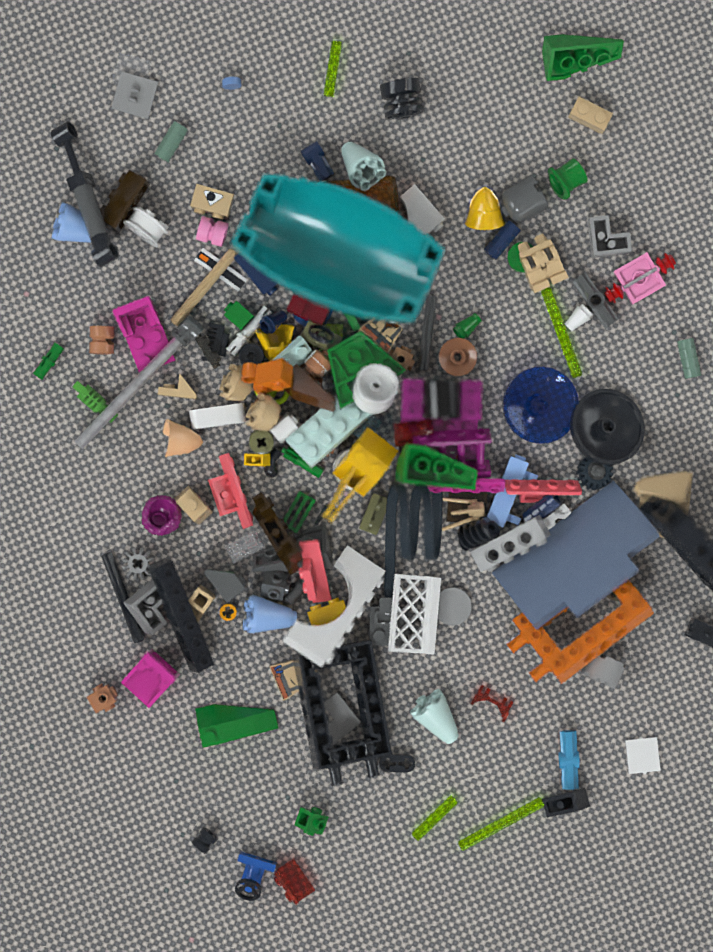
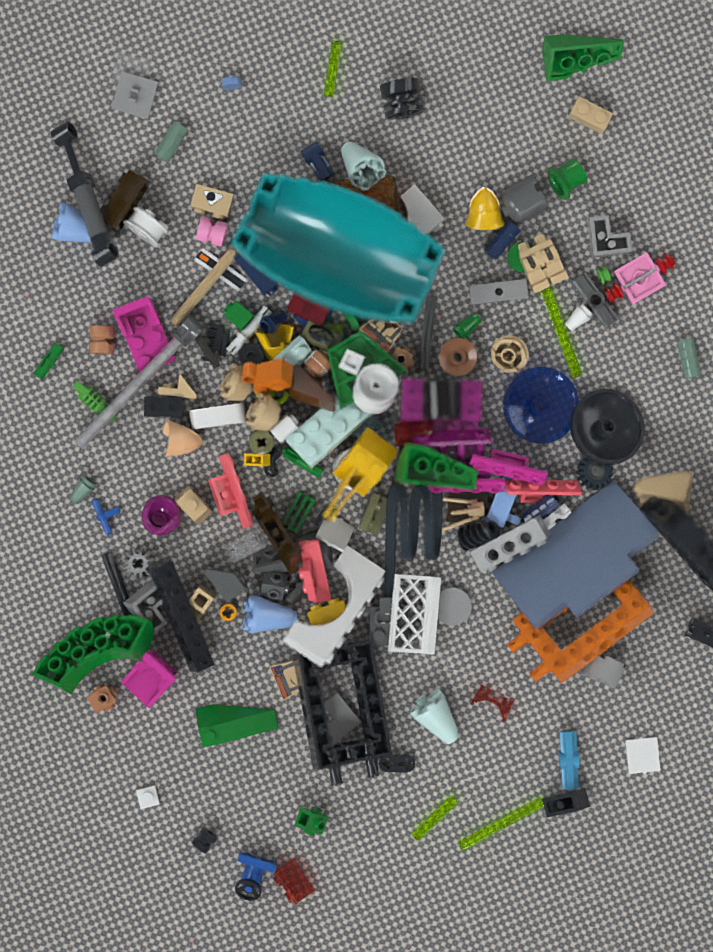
(83, 488): none -> sand green cone
(92, 646): none -> green brick
(103, 515): none -> blue piece
(147, 797): none -> white plate
(164, 407): none -> black brick
(335, 533): none -> white piece
(351, 362): none -> white plate
(508, 465): none -> dark pink bracket
(509, 353): none -> tan cone
(510, 291): none -> light grey tile
(603, 275): none -> bright green bush

